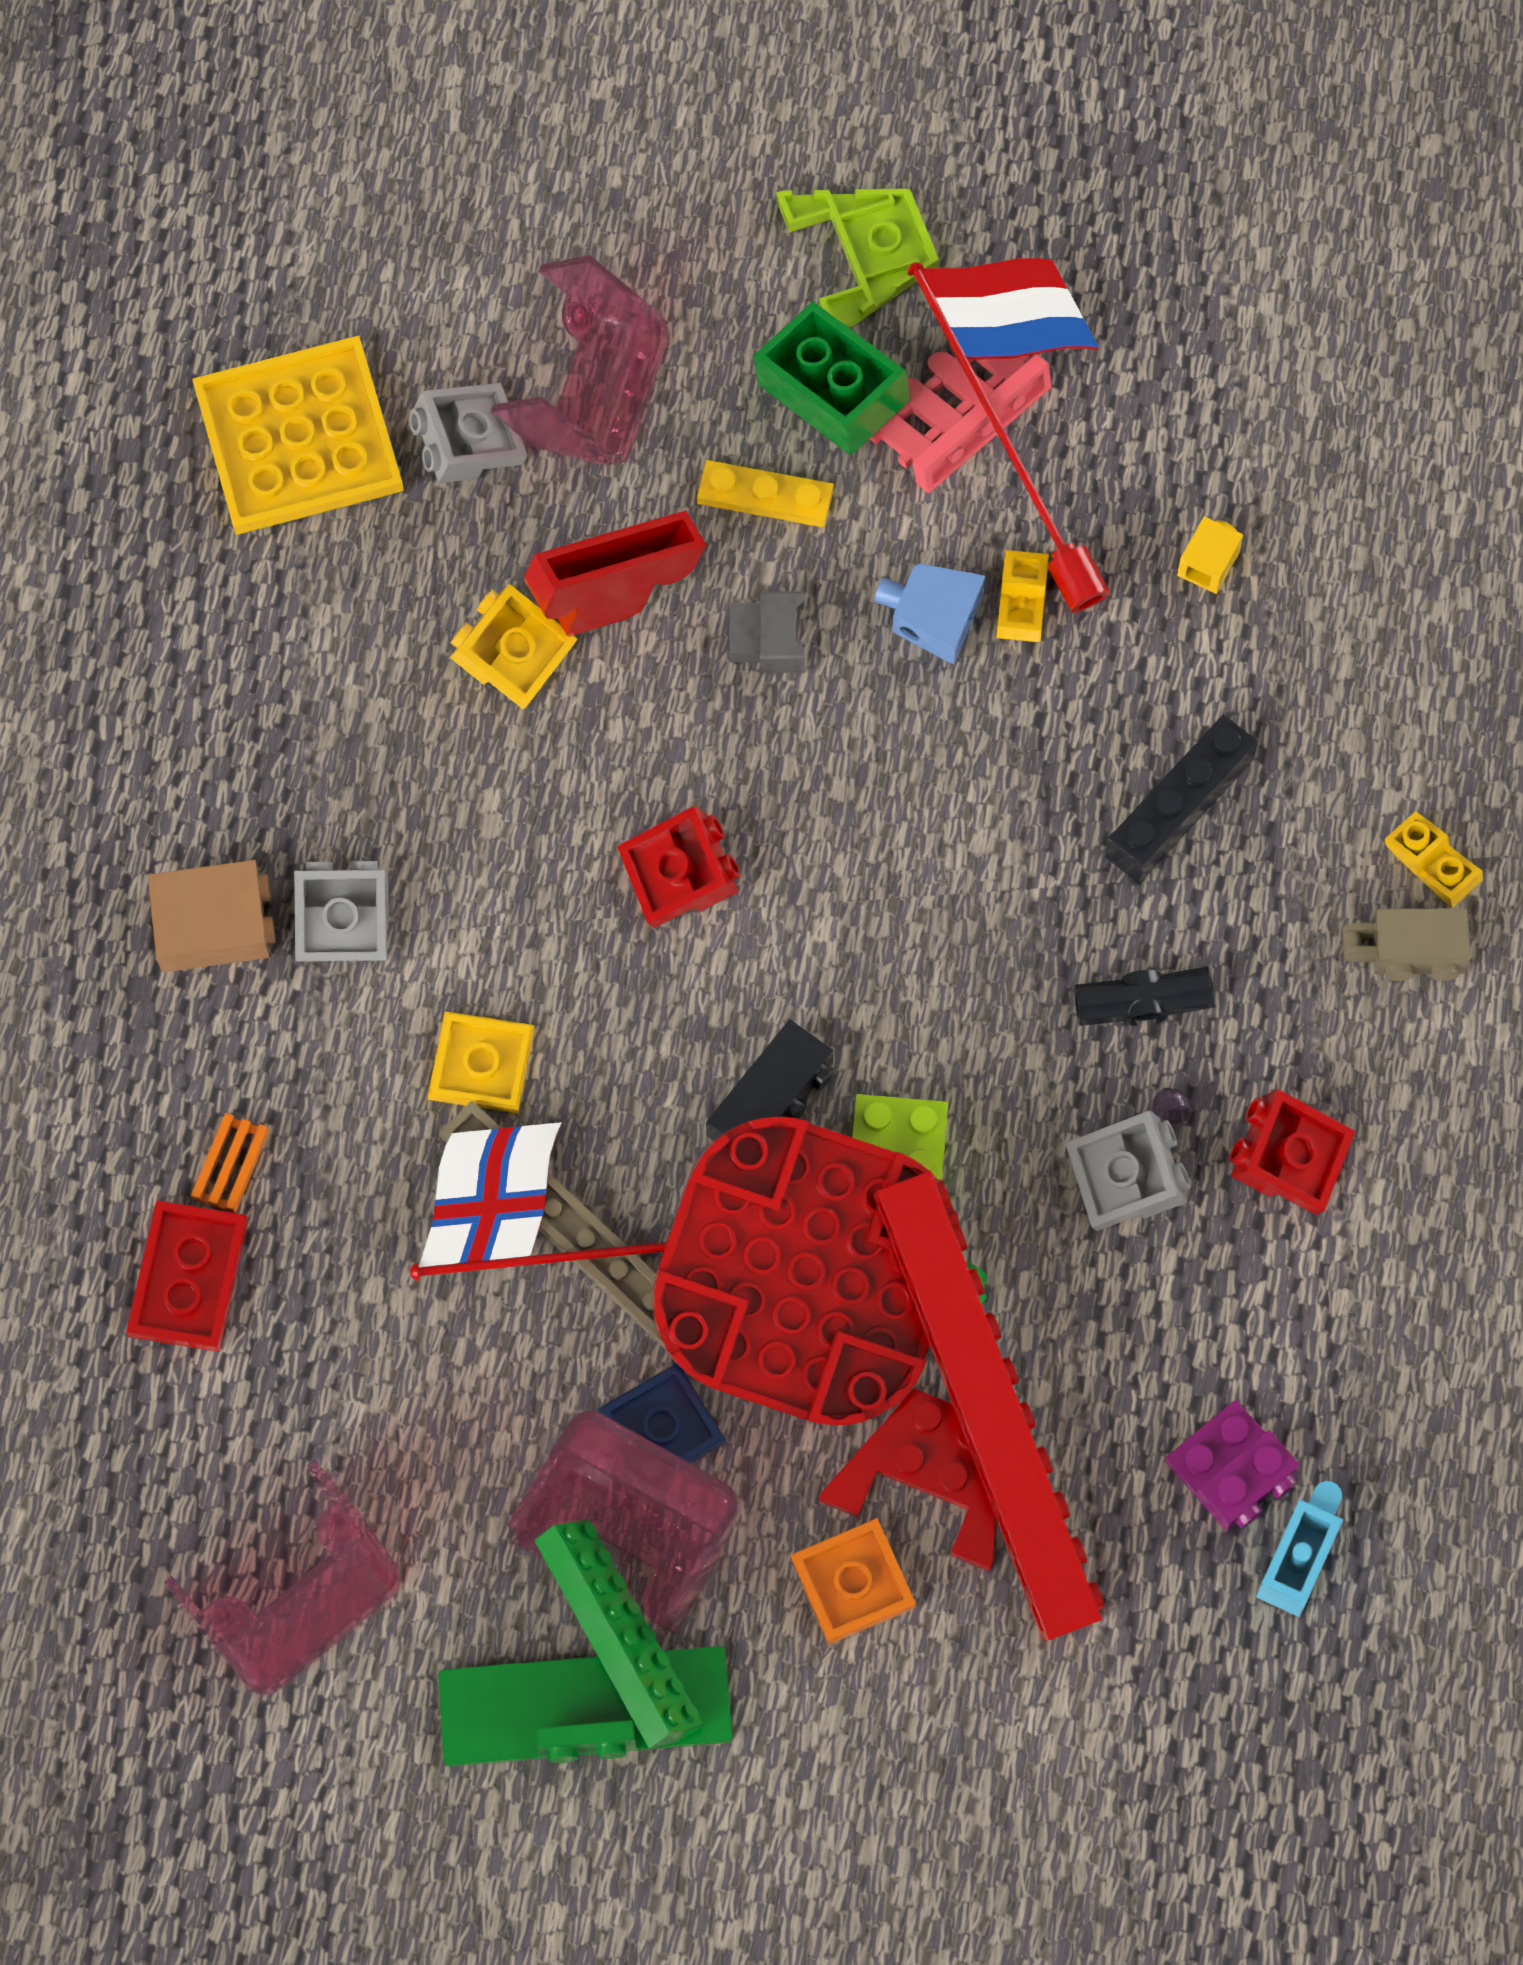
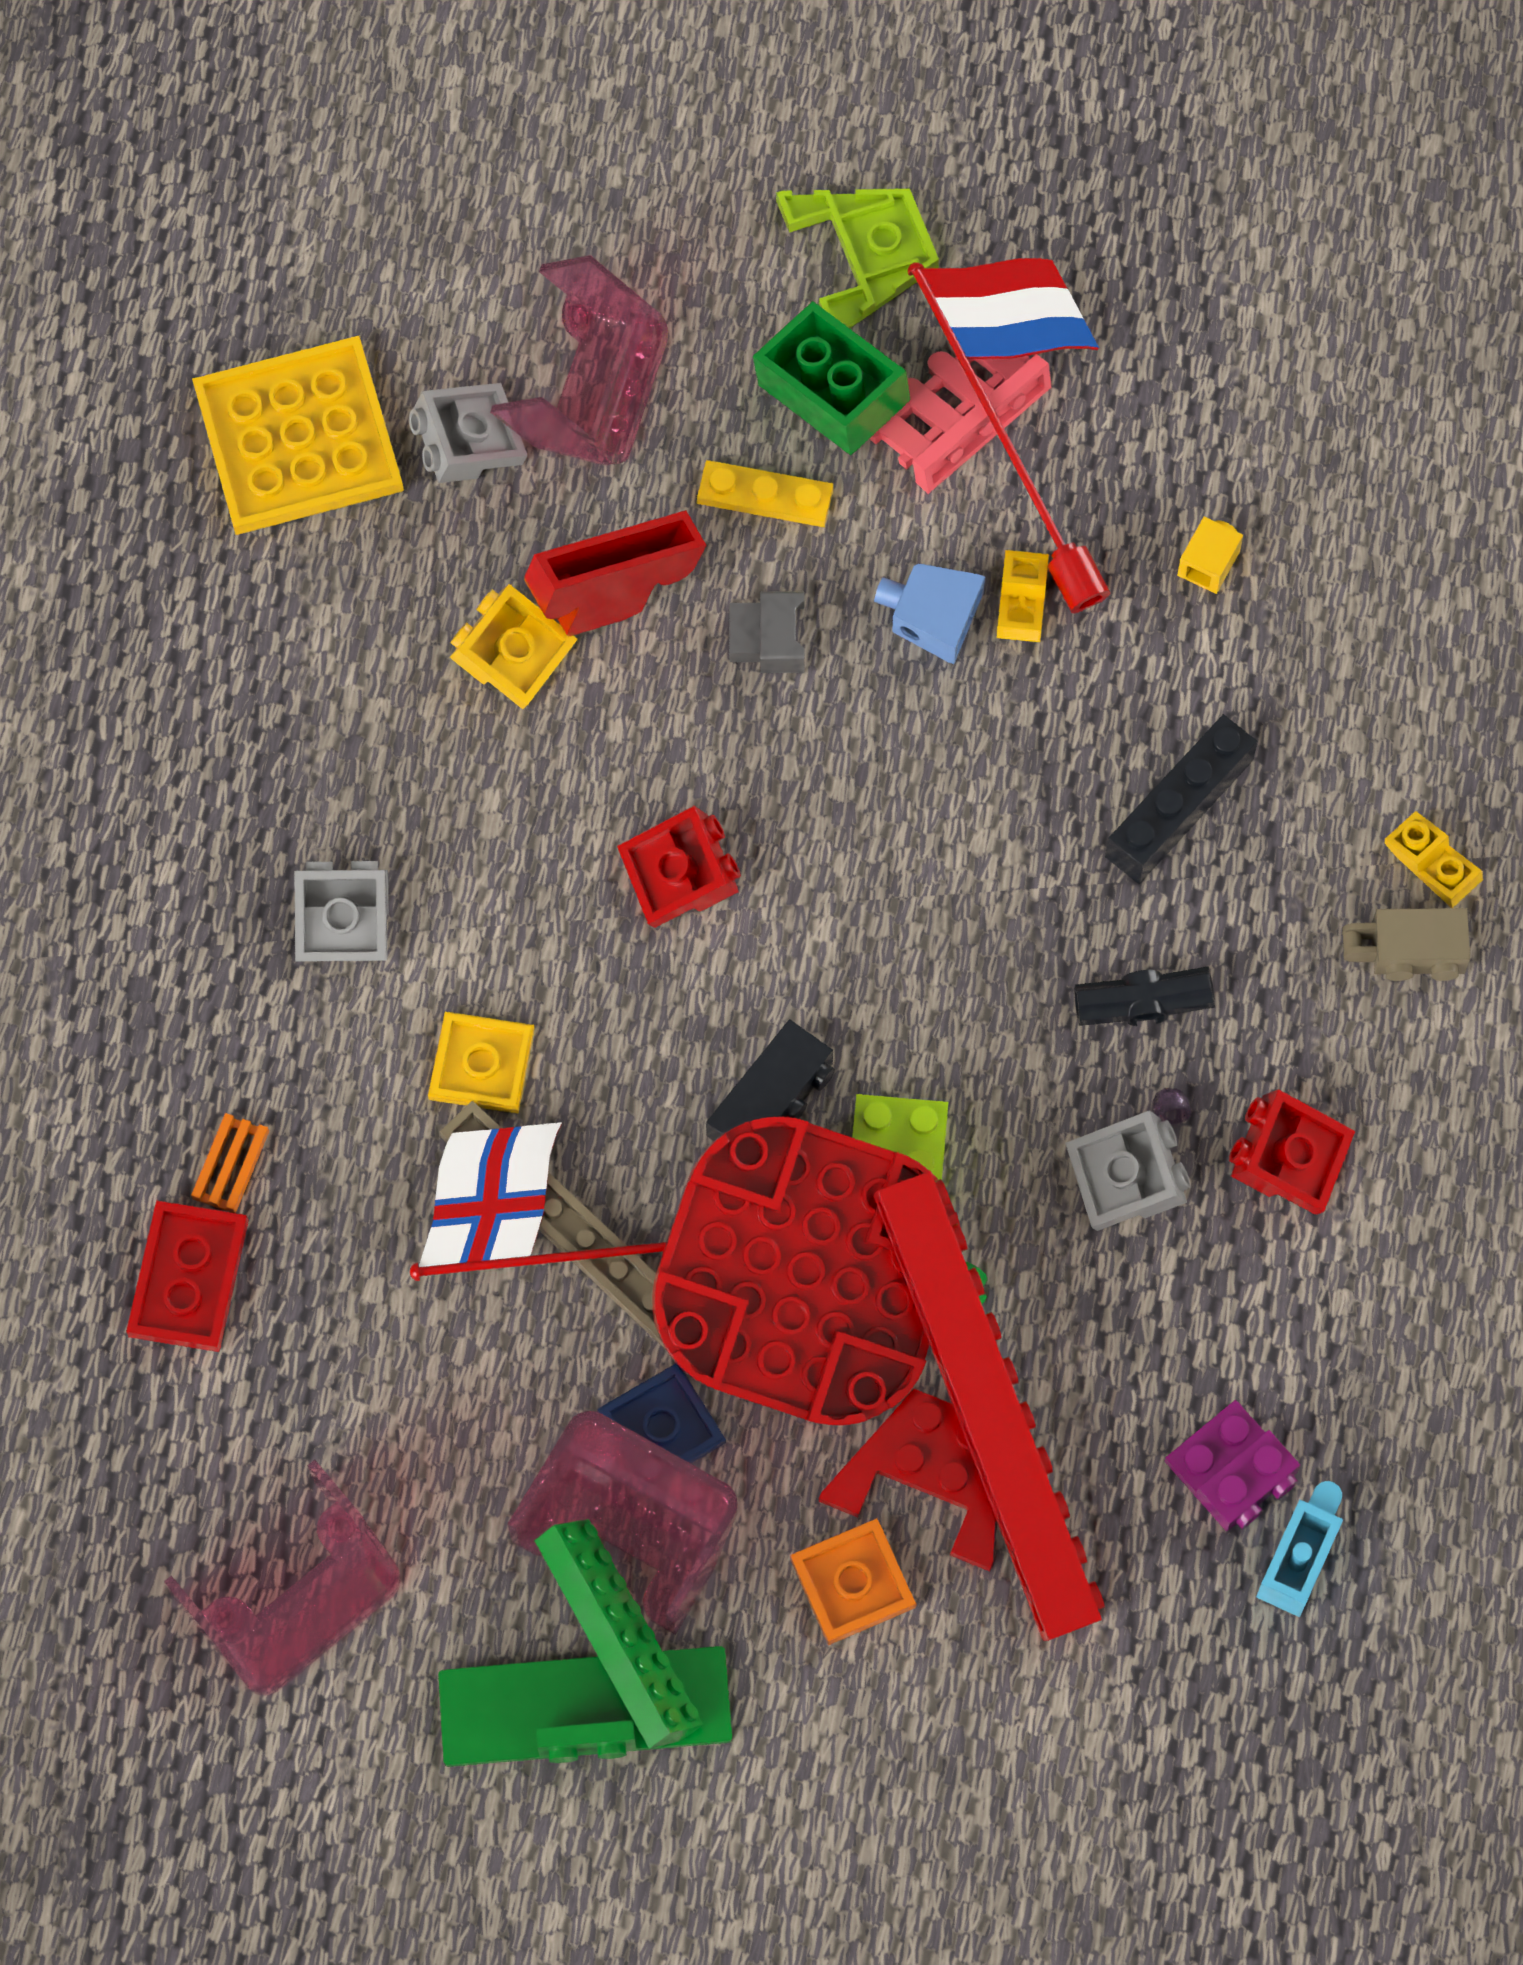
(210, 915): medium nougat brick -> none

